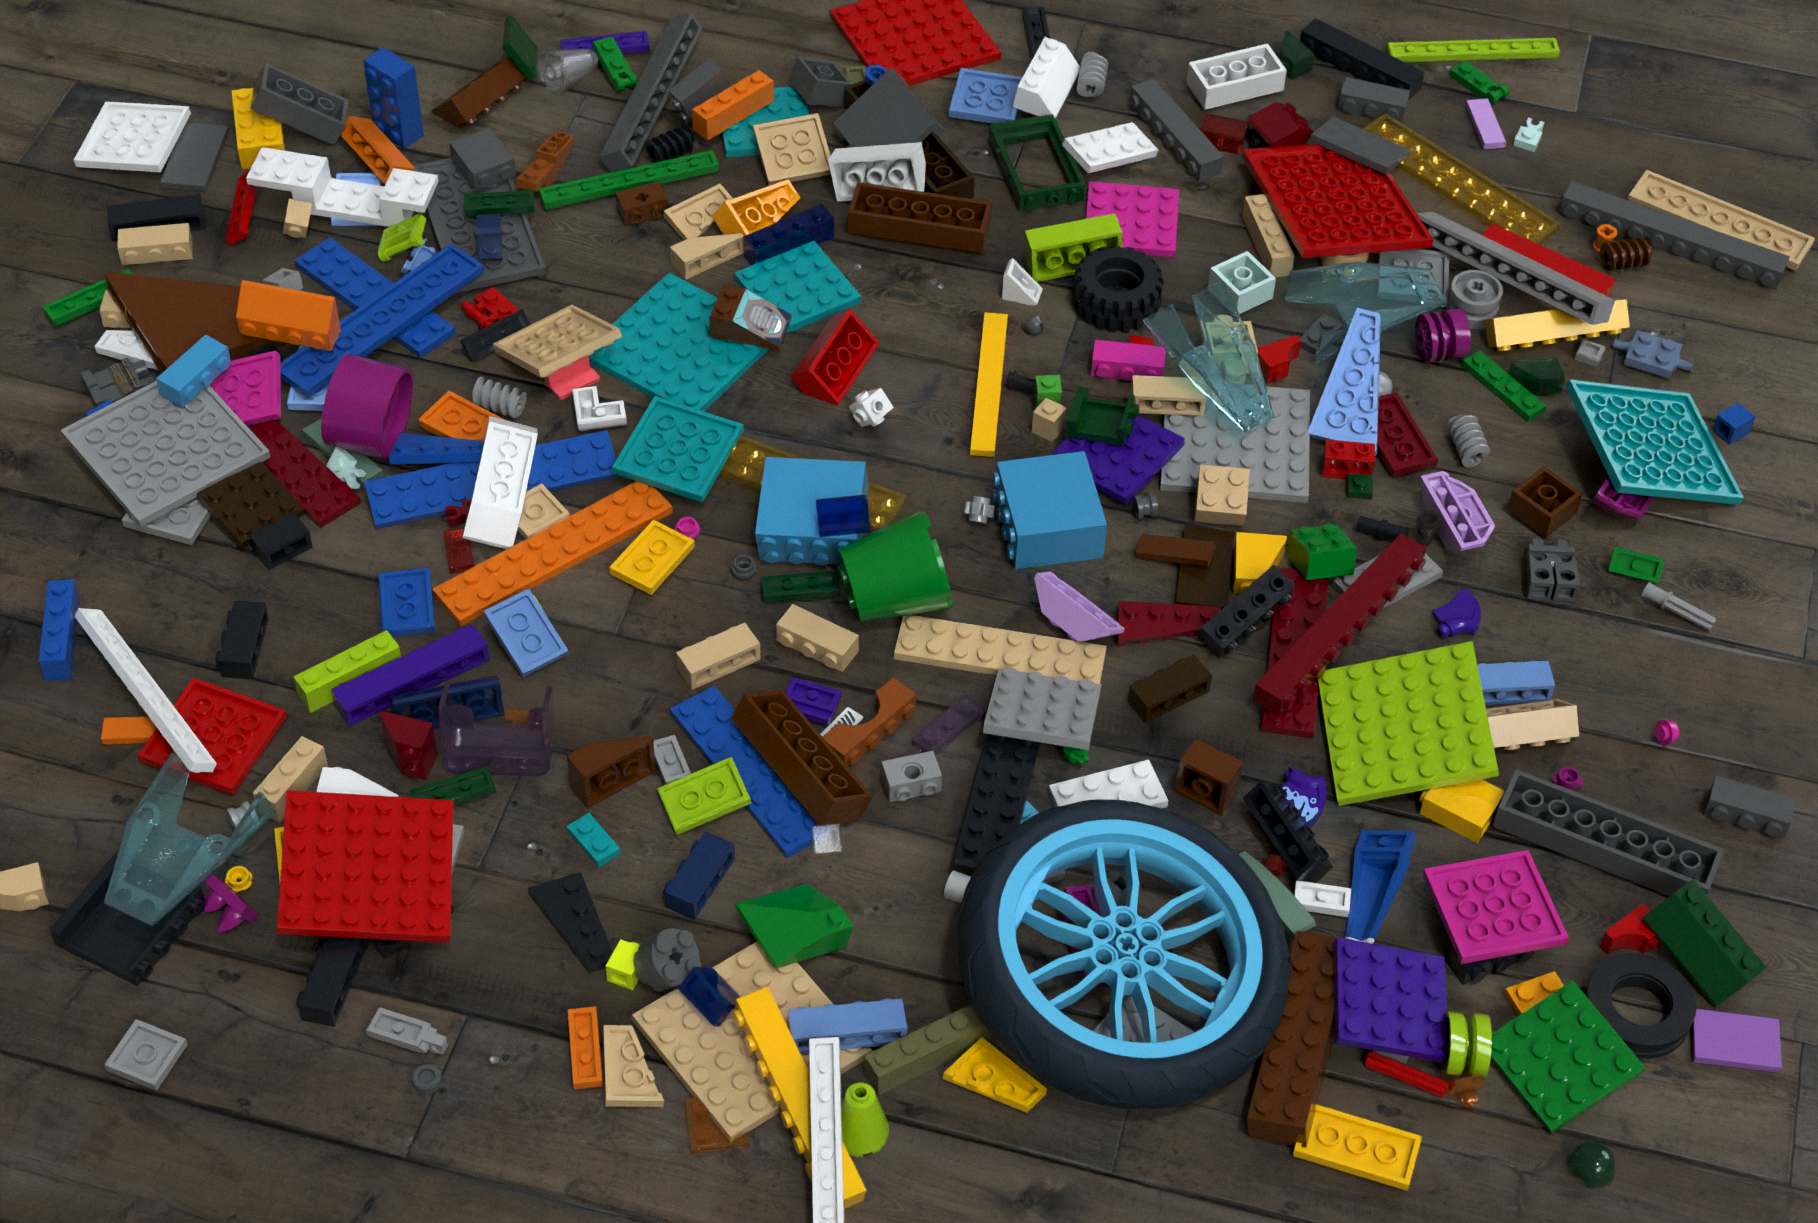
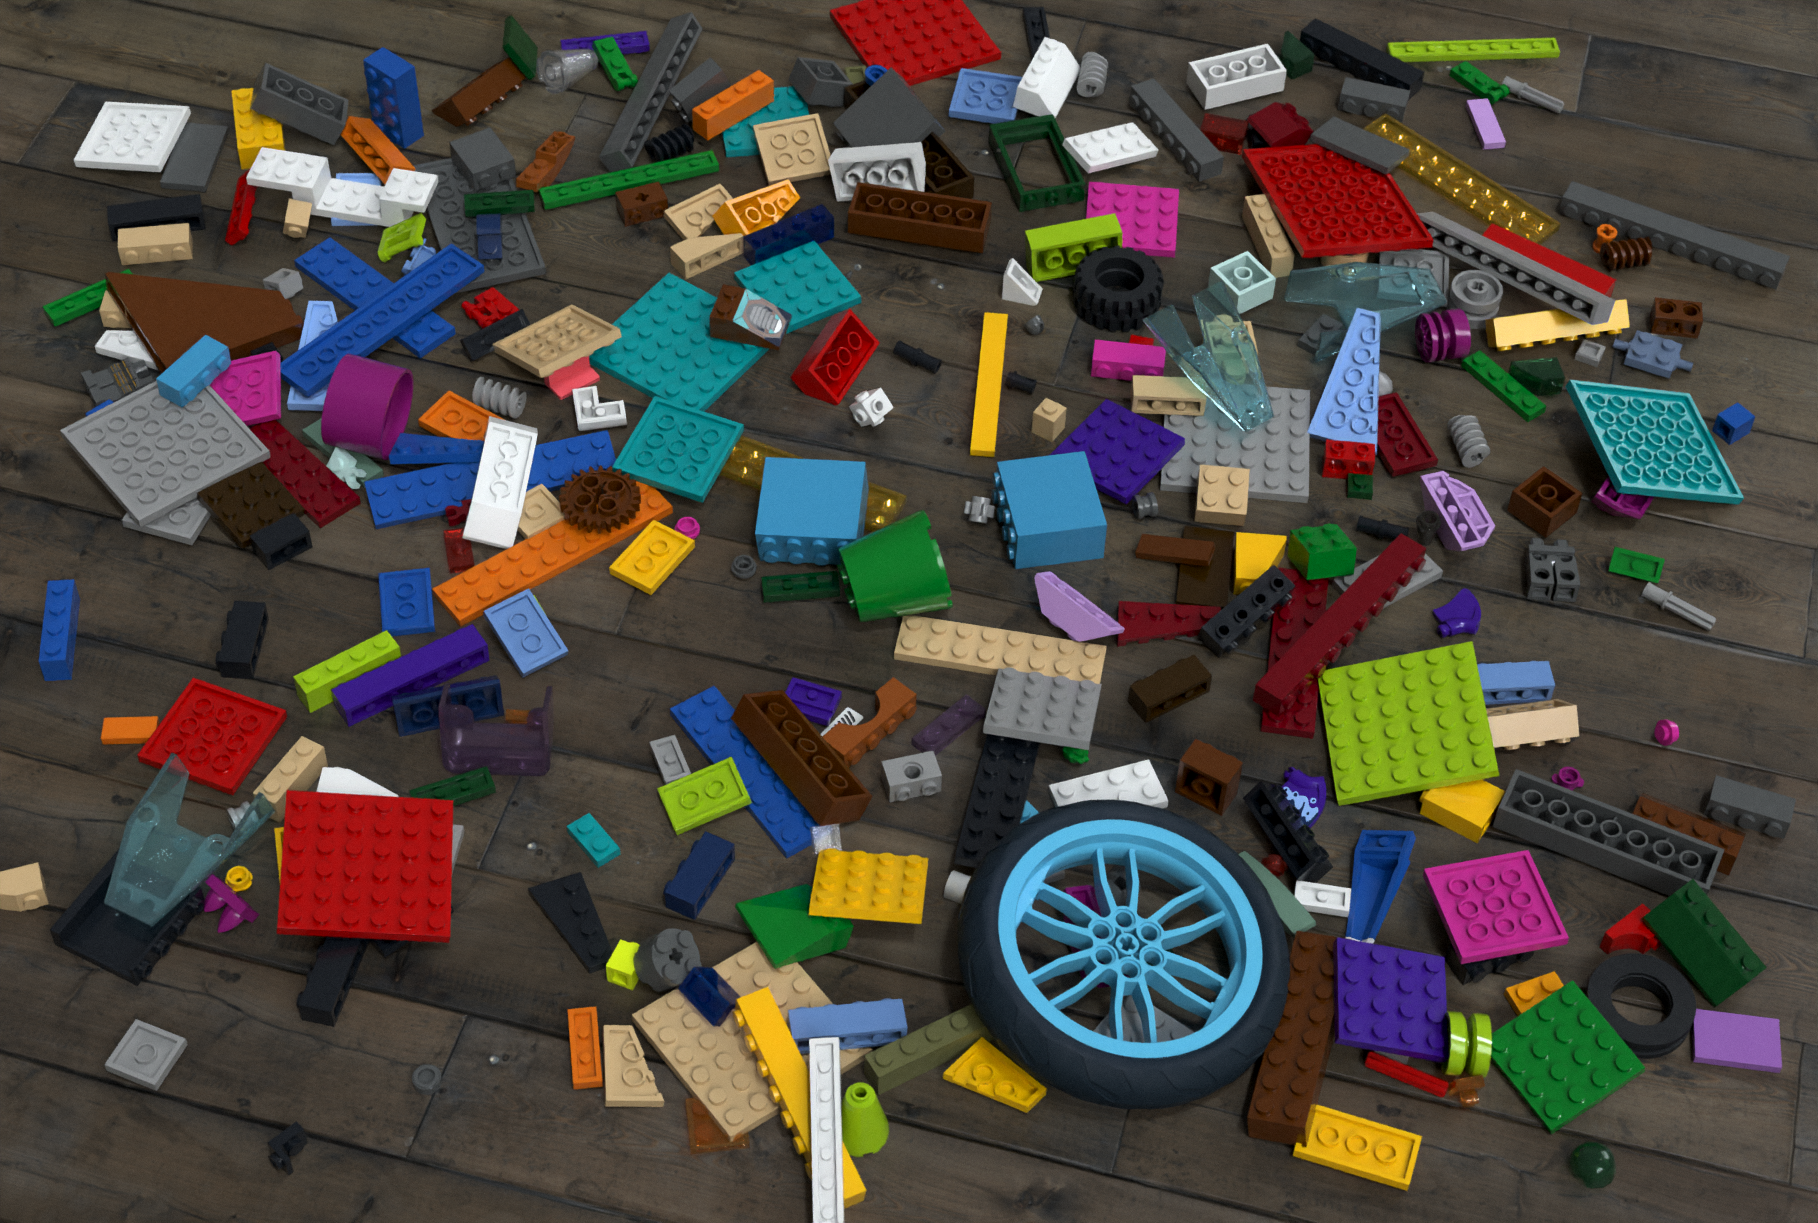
(146, 691): white plate -> none
(286, 1144): none -> black bracket
(287, 315): orange slope -> none
(406, 1032): light grey hinge -> none
(410, 744): dark red slope -> none
(584, 493): none -> reddish brown gear
(609, 767): reddish brown slope -> none
(718, 655): tan brick -> none
(817, 638): tan brick -> none
(843, 515): clear blue panel -> none
(869, 886): none -> yellow plate
(917, 357): none -> black pin
(1047, 387): bright green brick -> none
(1101, 419): dark green panel -> none
(1276, 358): red arch -> none
(1529, 136): light aqua plate -> none
(1533, 95): none -> light grey axle
(1676, 318): none -> reddish brown brick
(1694, 826): none -> reddish brown slope
(1705, 210): tan plate -> none

